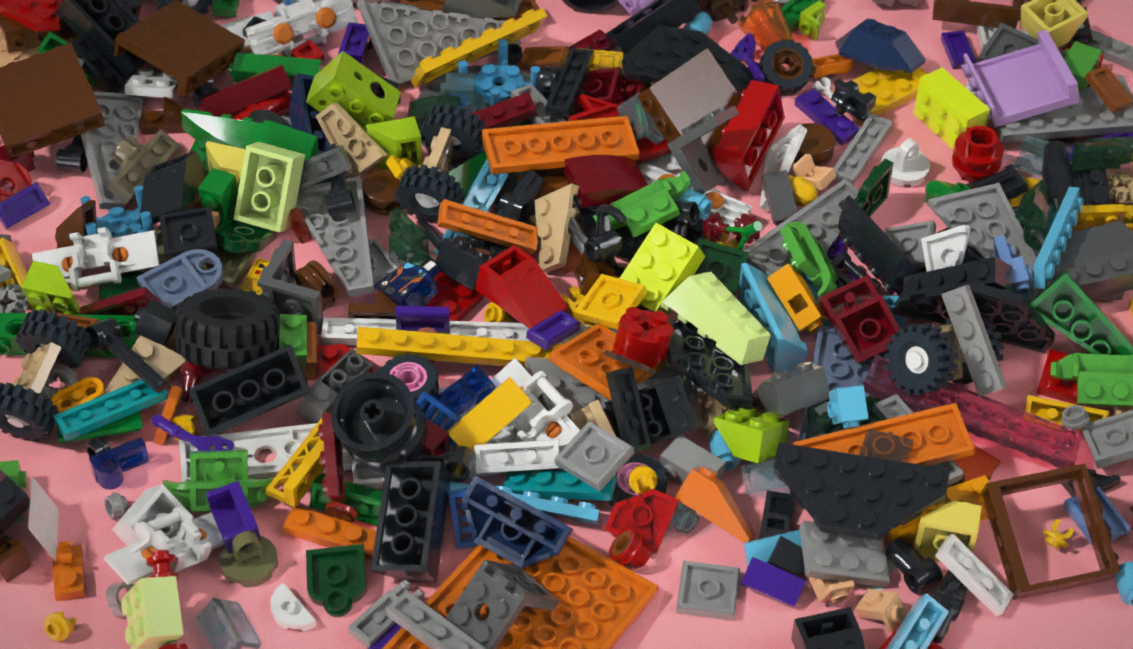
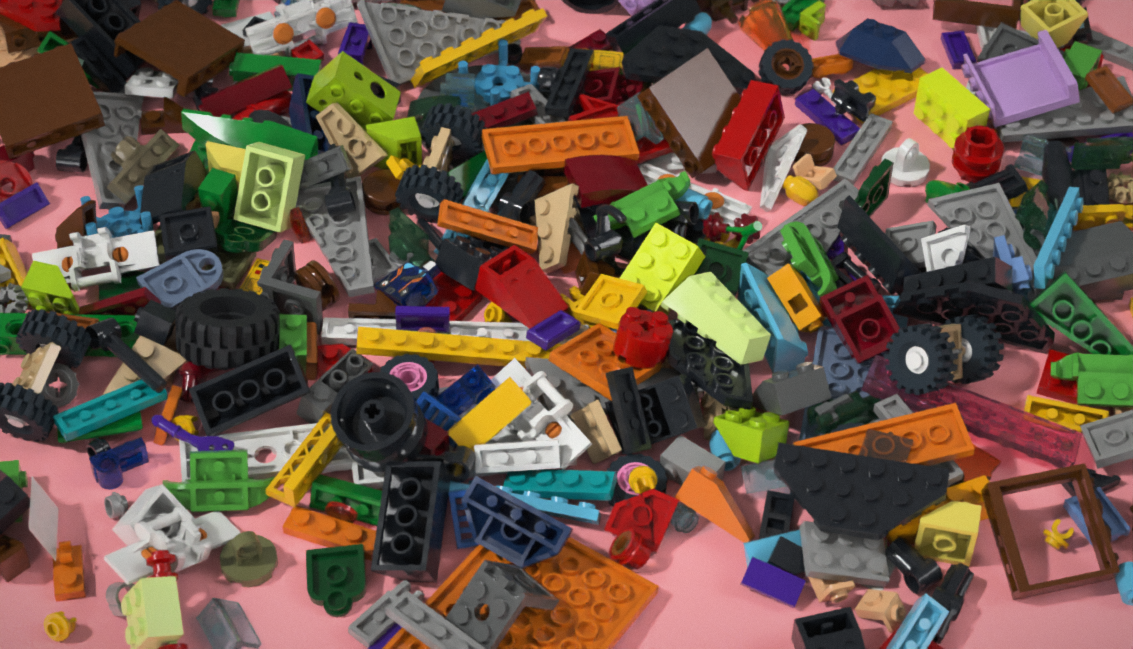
(78, 393): light orange plate -> none
(231, 513): dark purple panel -> none
(289, 611): white plate -> none
(332, 461): dark red plate -> none
(594, 456): light grey tile -> none
(630, 363): clear smoke piece -> none
(693, 154): dark grey bracket -> none
(708, 590): light grey tile -> none
(745, 52): dark purple piece -> none
(779, 195): dark grey tile -> none
(847, 406): medium azure brick -> none
(974, 340): light grey plate -> none
(974, 575): white tile -> none
(1075, 417): light grey plate -> none

